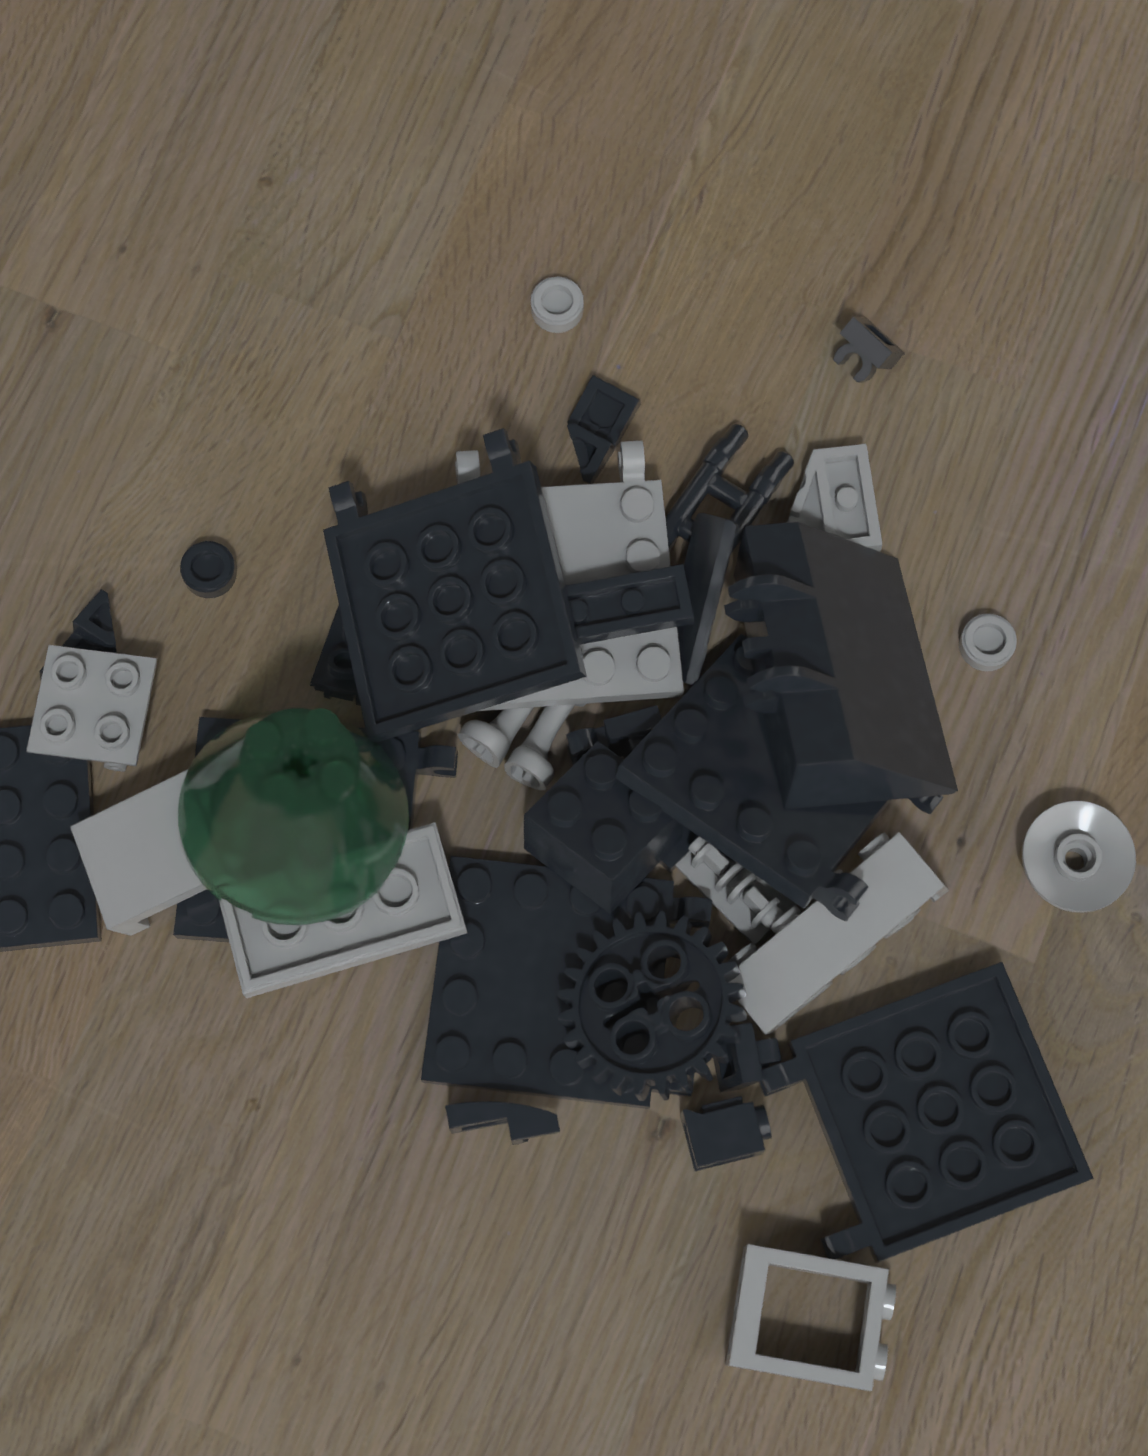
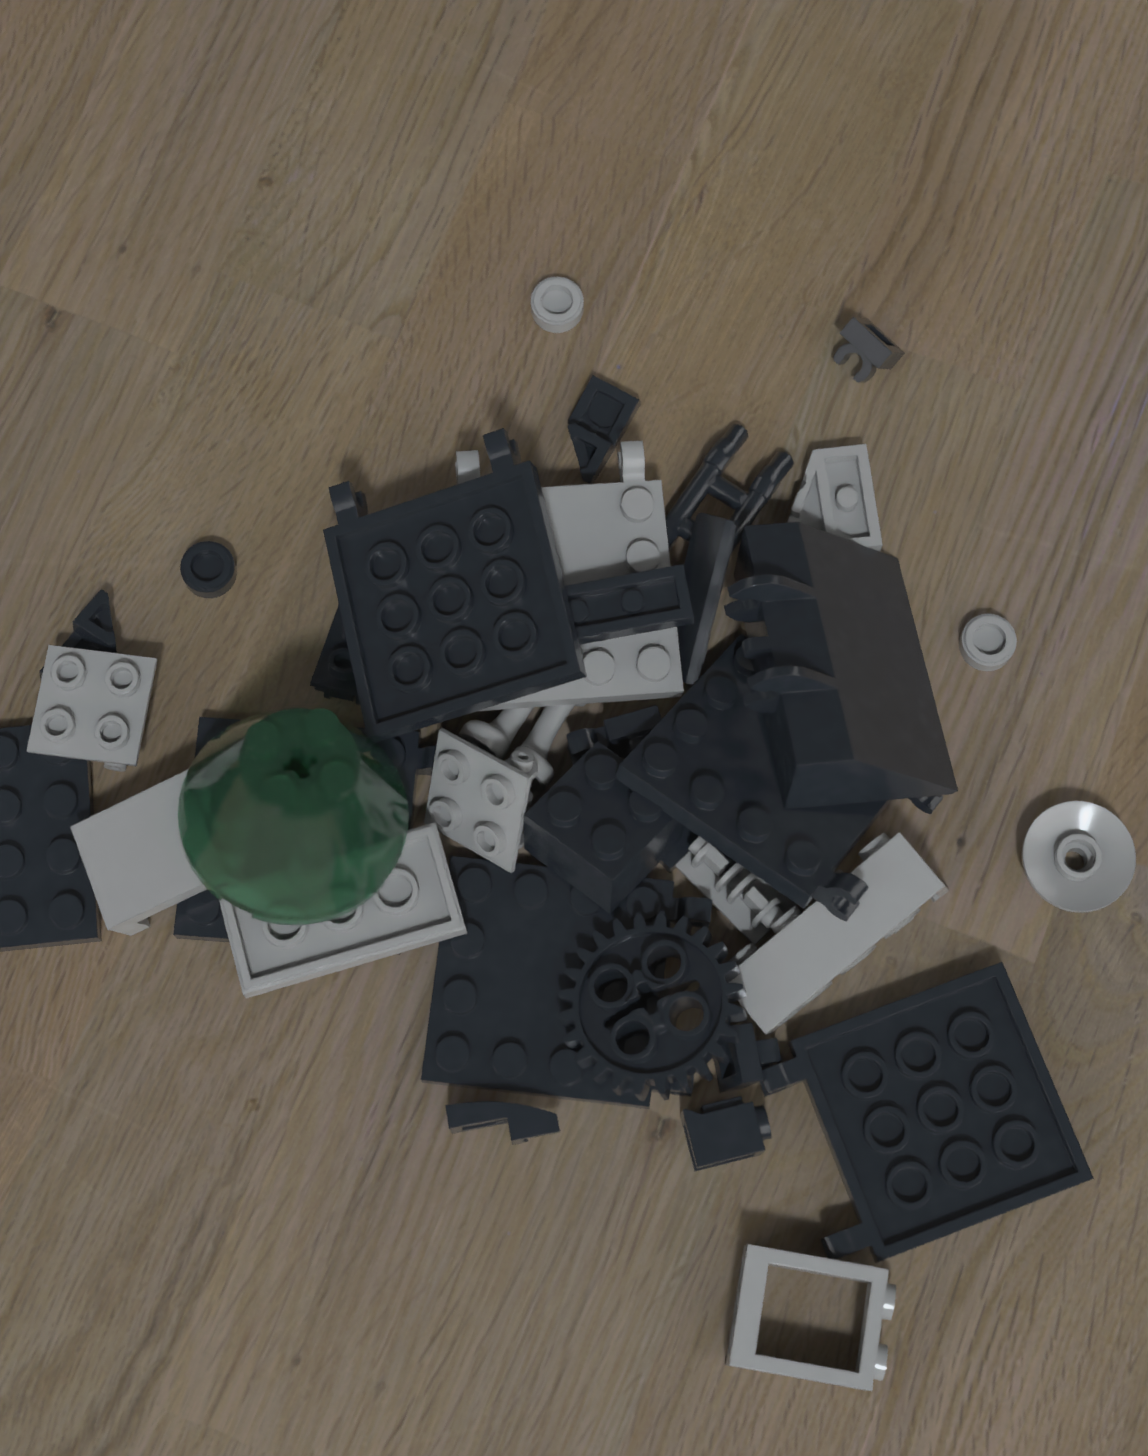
(480, 798): none -> light grey hinge

